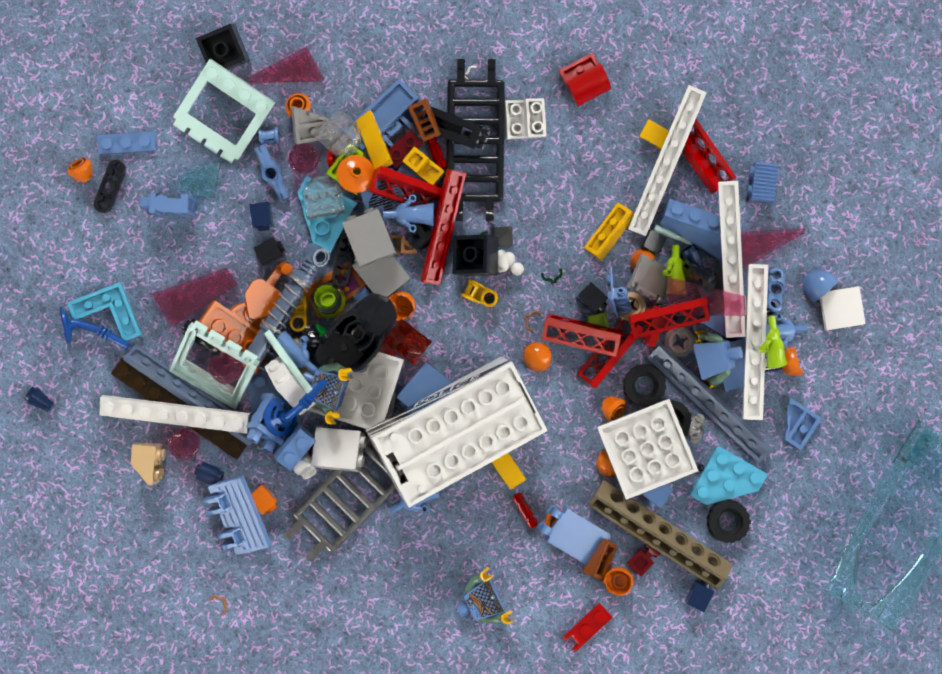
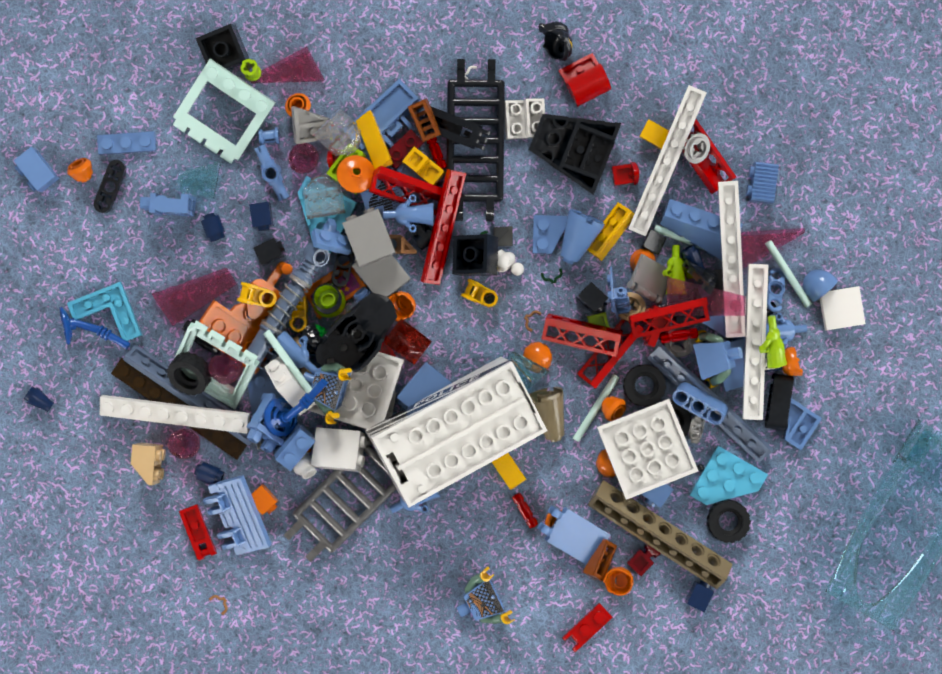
(35, 169): none -> medium blue brick
(183, 382): none -> black tyre
(197, 531): none -> red plate
(213, 227): none -> dark blue brick
(253, 294): none -> yellow piece
(255, 74): none -> lime bush
(330, 238): none -> medium blue hinge
(528, 370): none -> clear light blue wing
(547, 232): none -> medium blue wing
(551, 410): none -> dark tan cone
(556, 40): none -> black hair
(575, 147): none -> black wedge
(579, 235): none -> medium blue cone
(596, 407): none -> light aqua bar
(626, 174): none -> red tile
(679, 335): none -> red axle
(703, 146): none -> light grey gear
(703, 411): none -> medium blue beam
(779, 402): none -> black beam
(788, 273): none -> light aqua bar

